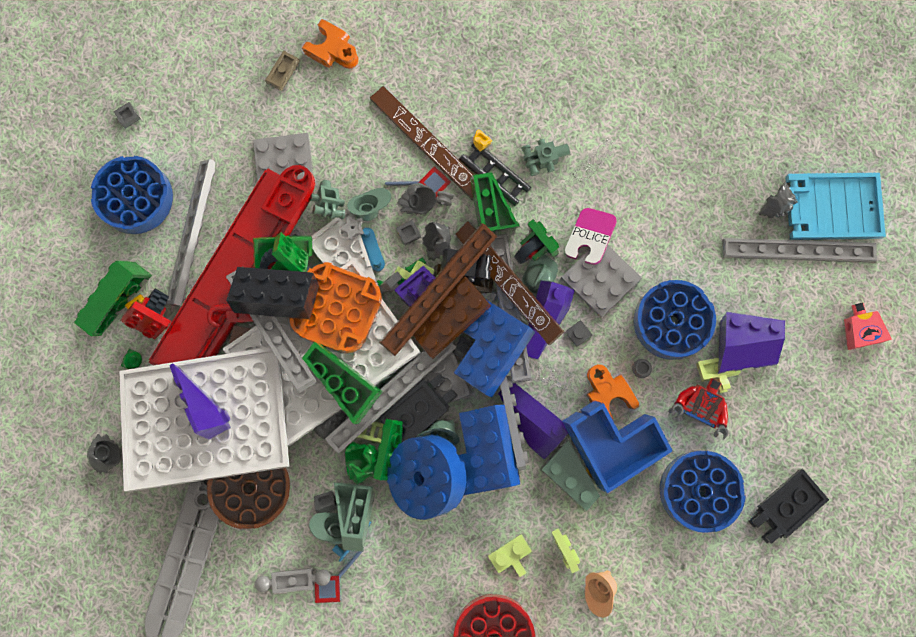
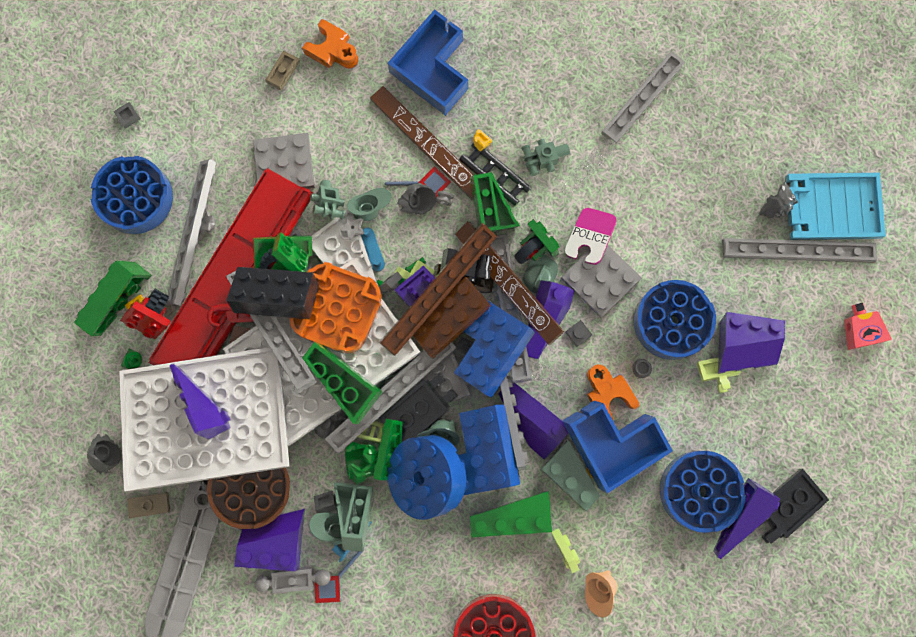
(148, 505): none -> dark tan plate
(208, 223): none -> light grey plate
(273, 545): none -> dark purple wedge
(289, 194): red plate -> none
(408, 232): dark grey plate -> none
(422, 63): none -> blue piece
(436, 240): dark grey hair -> none
(510, 555): yellowish green plate -> none
(518, 517): none -> green wedge
(643, 97): none -> light grey plate
(704, 406): torso -> none
(757, 509): none -> dark purple wedge

